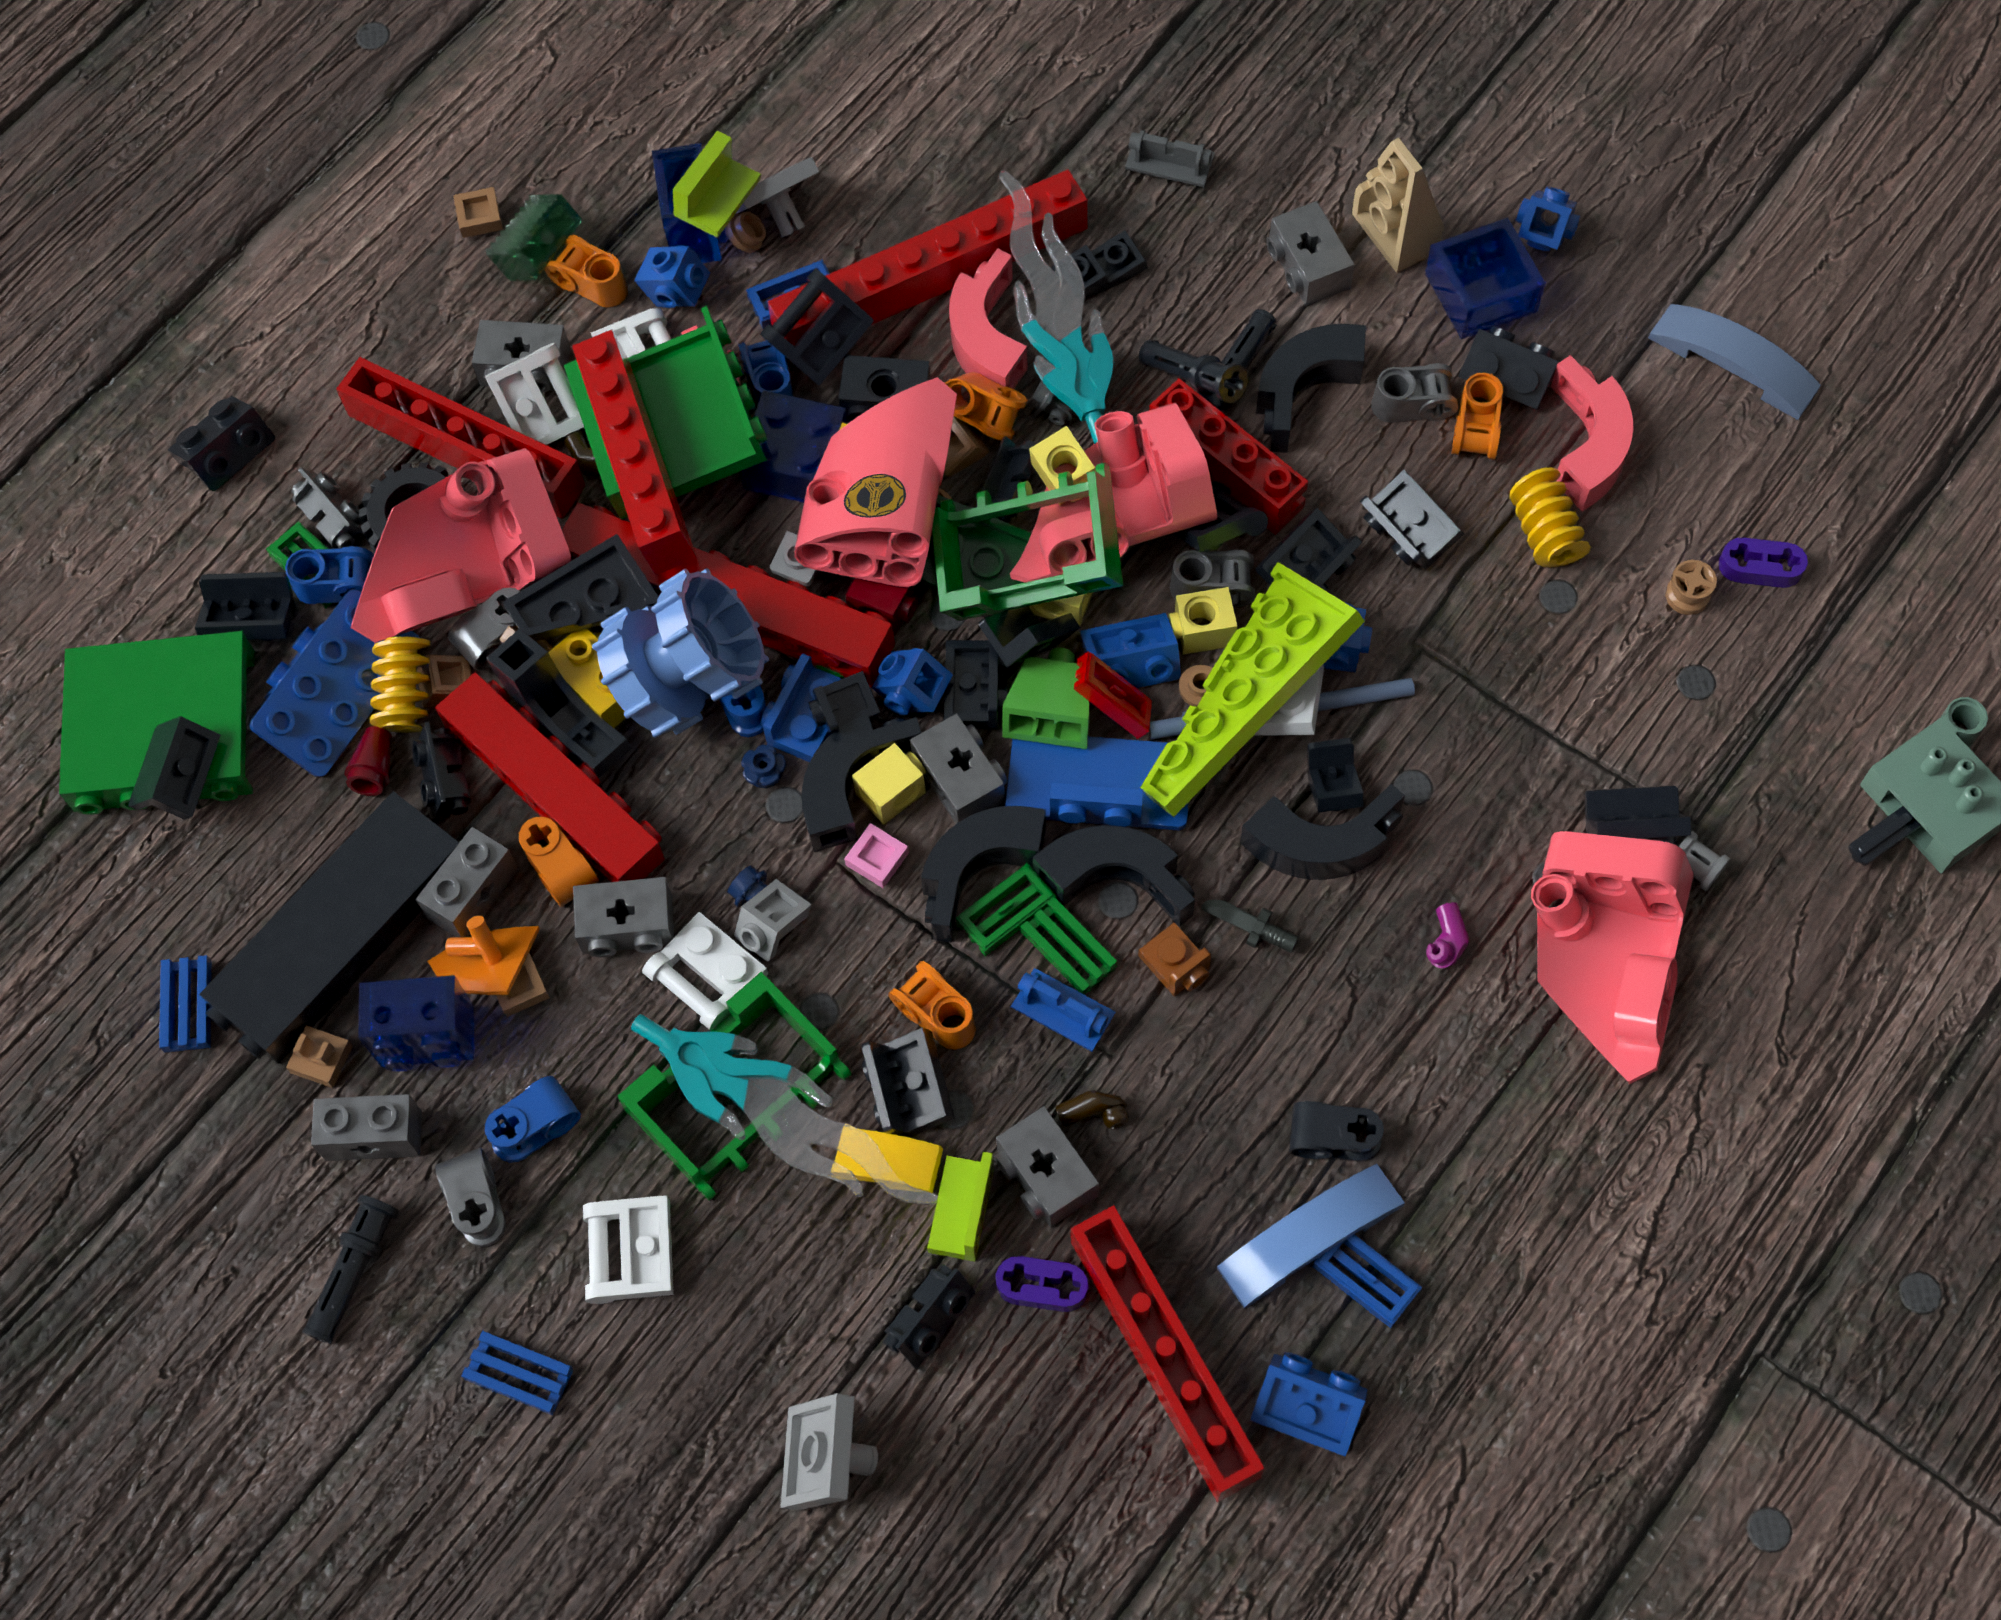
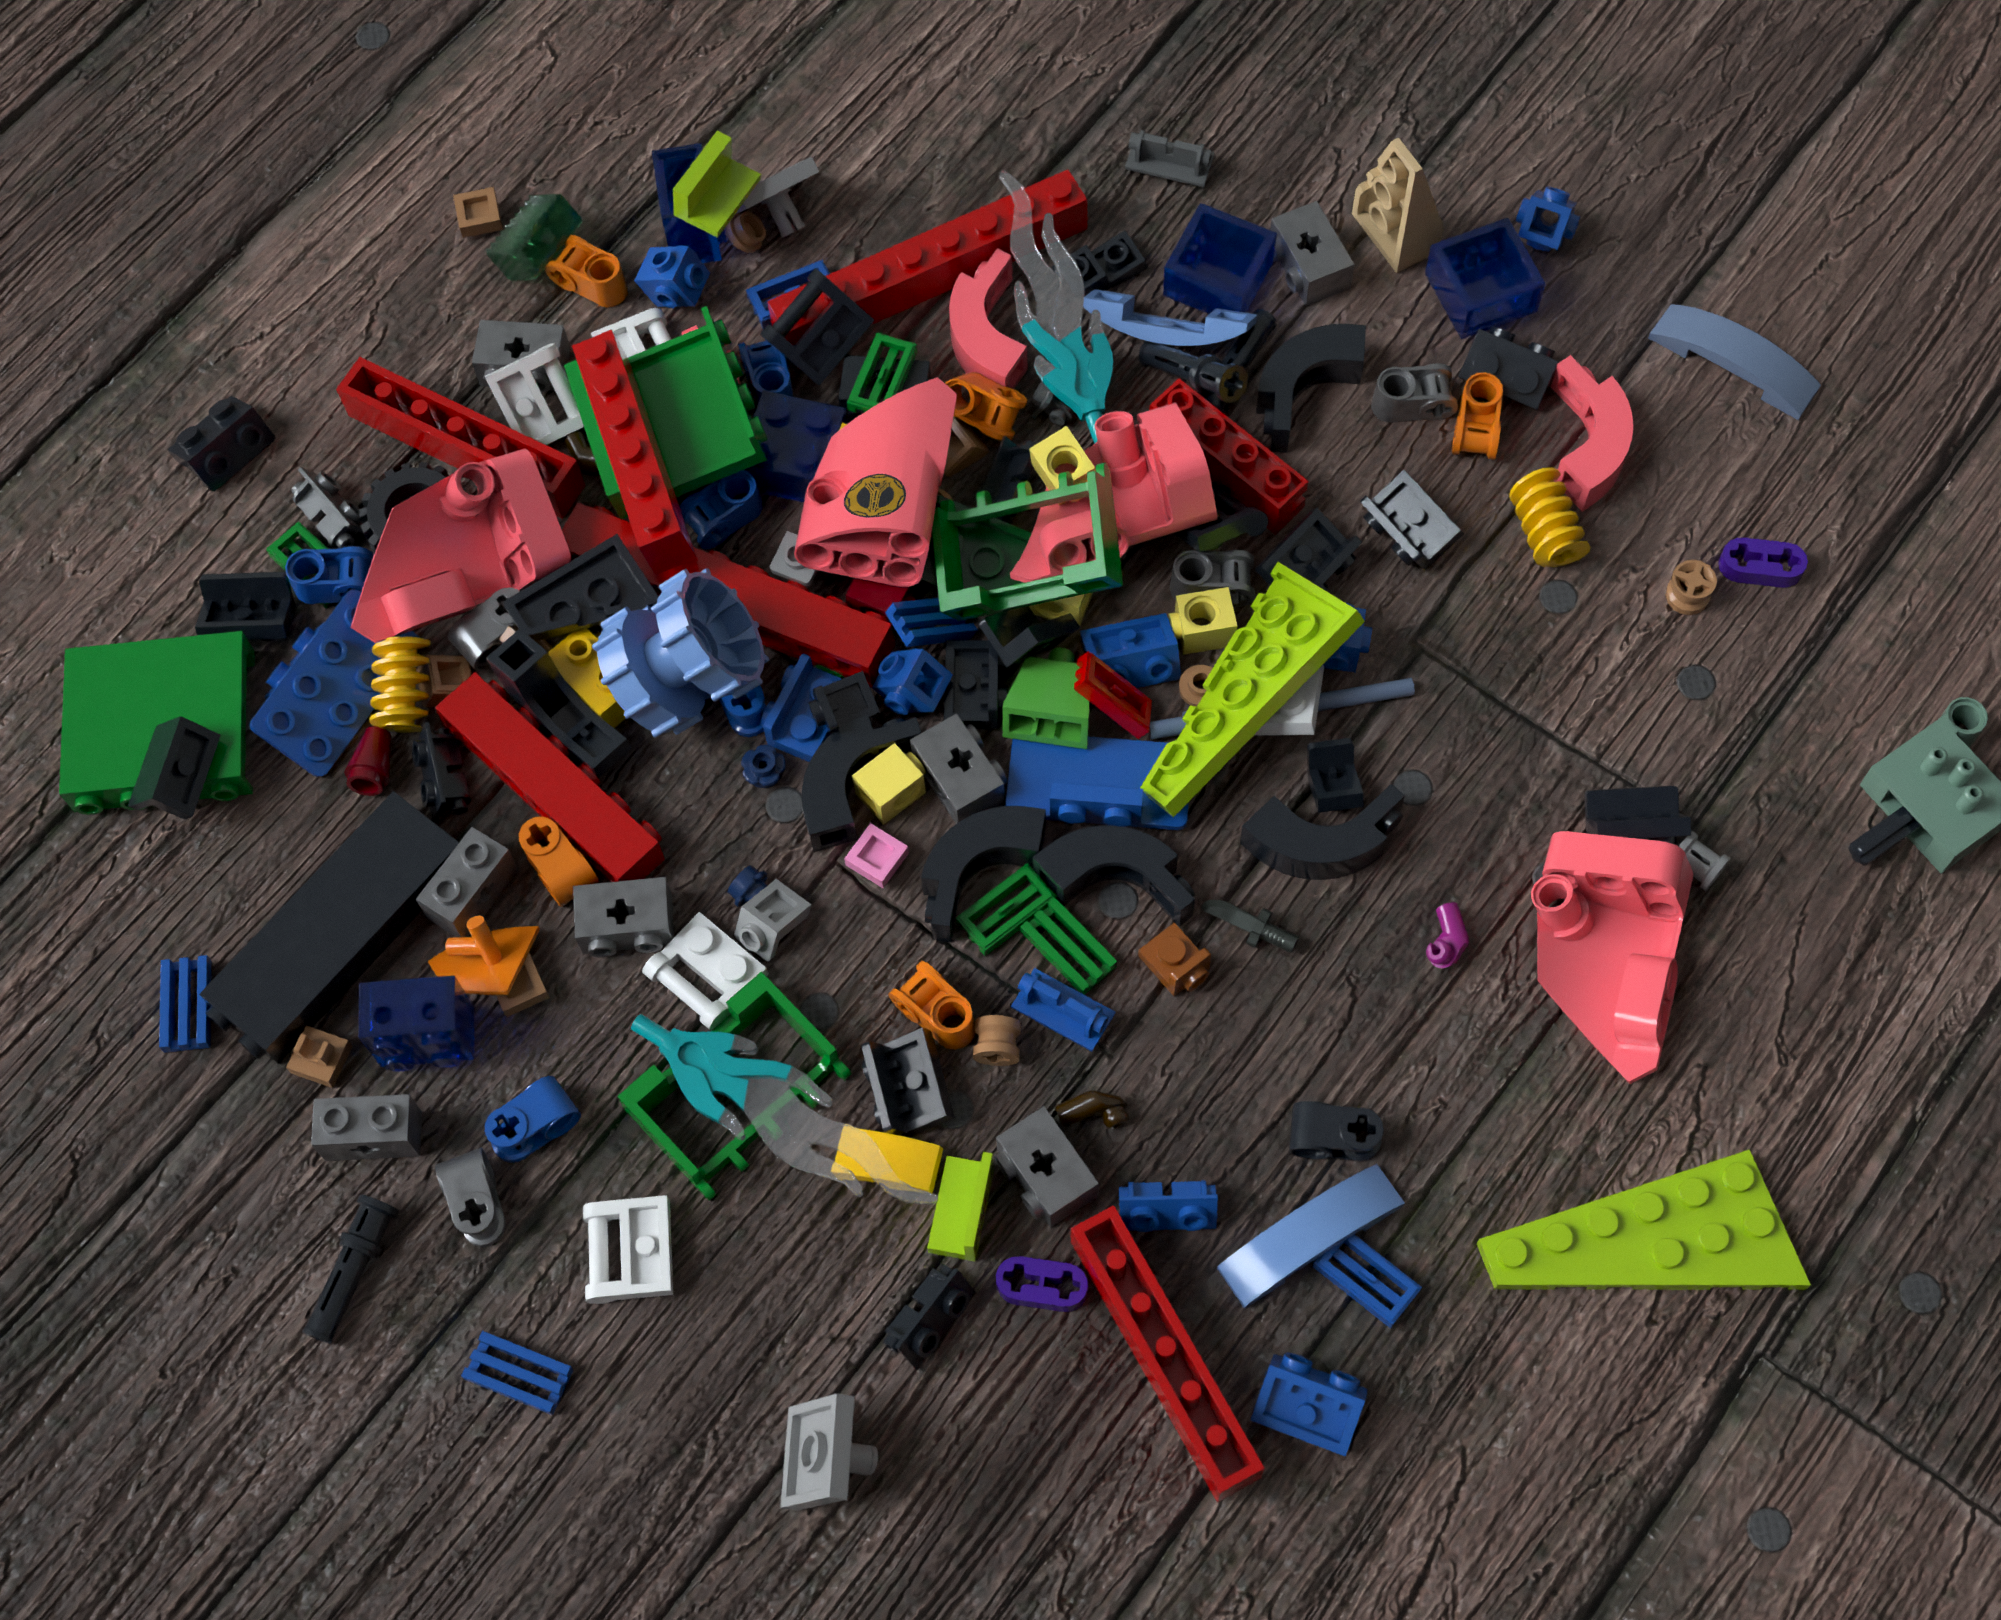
(718, 509): none -> blue piece
(896, 345): none -> green tile
(926, 615): none -> blue tile
(997, 1040): none -> medium nougat wheel
(1118, 313): none -> medium blue slope
(1189, 1208): none -> blue hinge
(1219, 262): none -> clear blue piece
(1669, 1234): none -> lime wing

